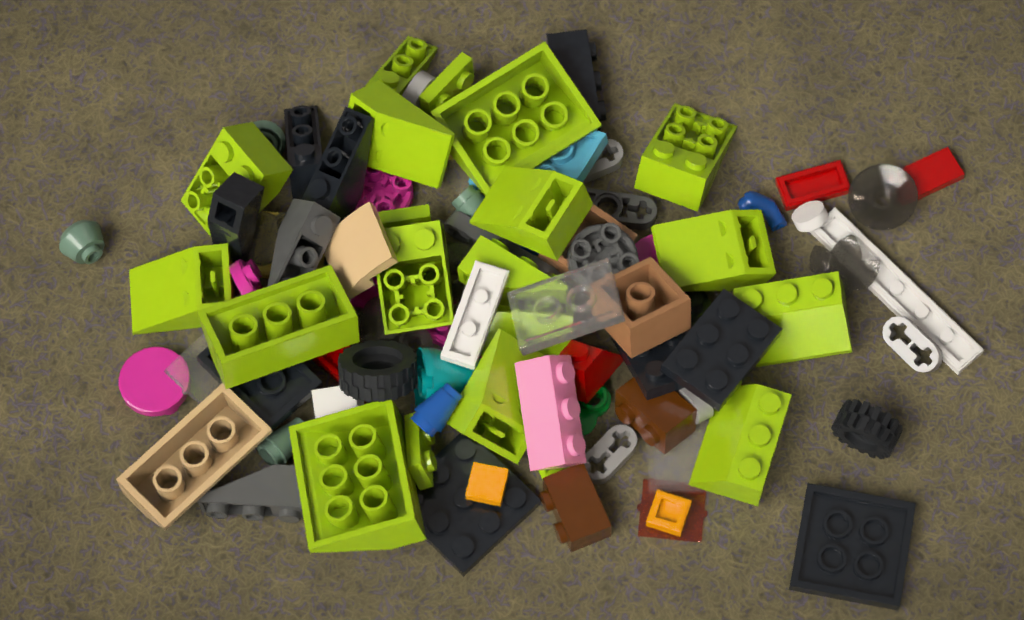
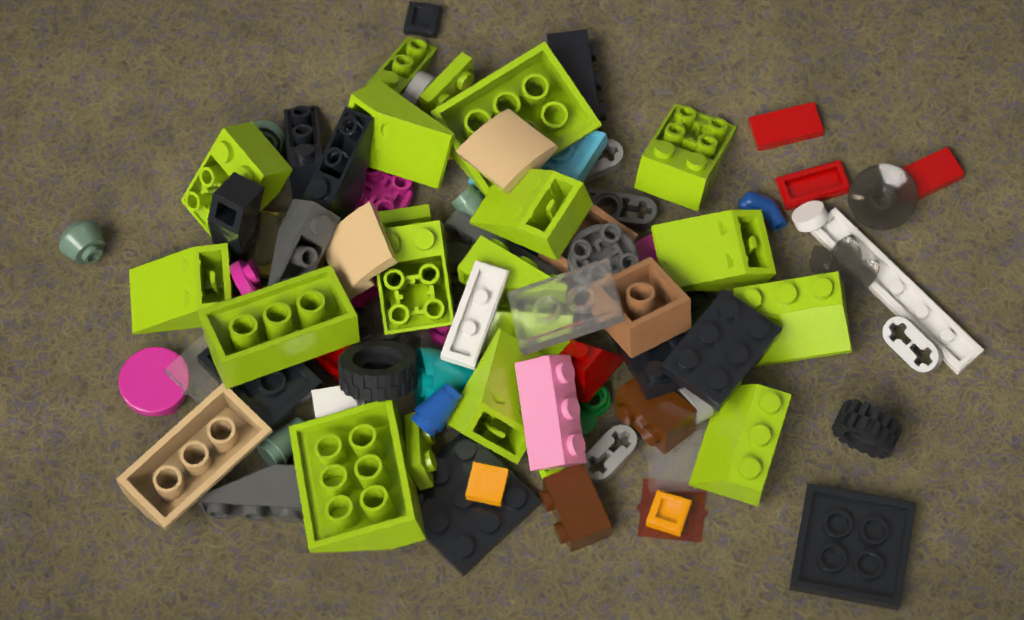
(422, 19): none -> black tile
(506, 150): none -> tan slope
(785, 126): none -> red tile

